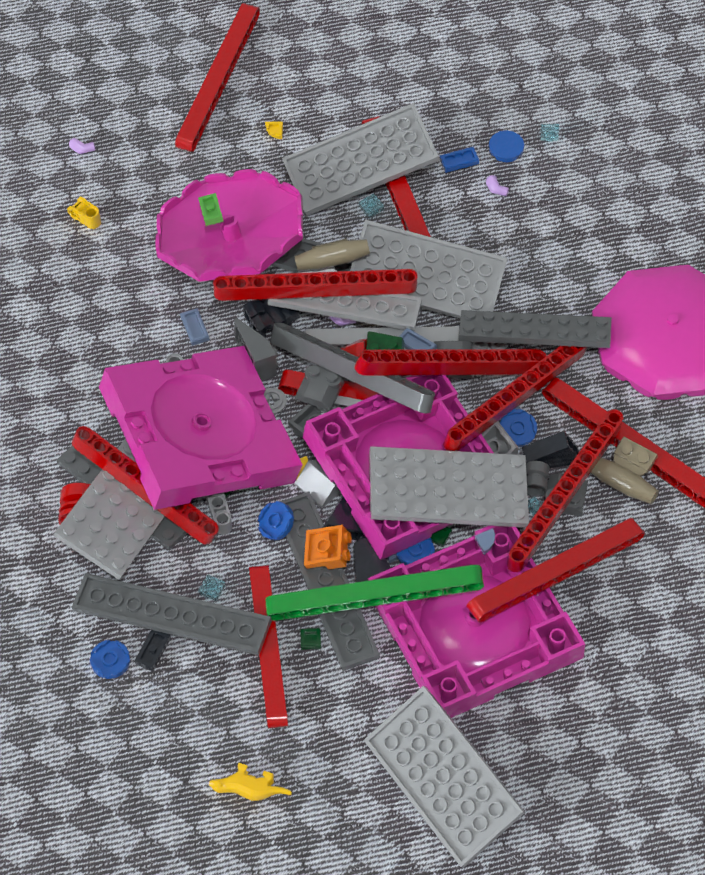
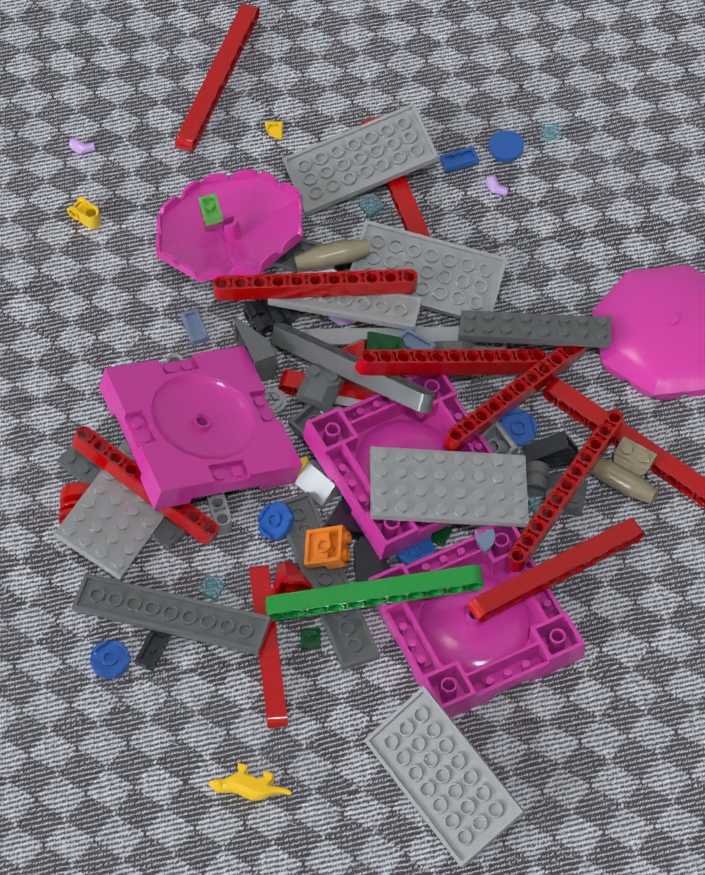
(289, 579): none -> red cone

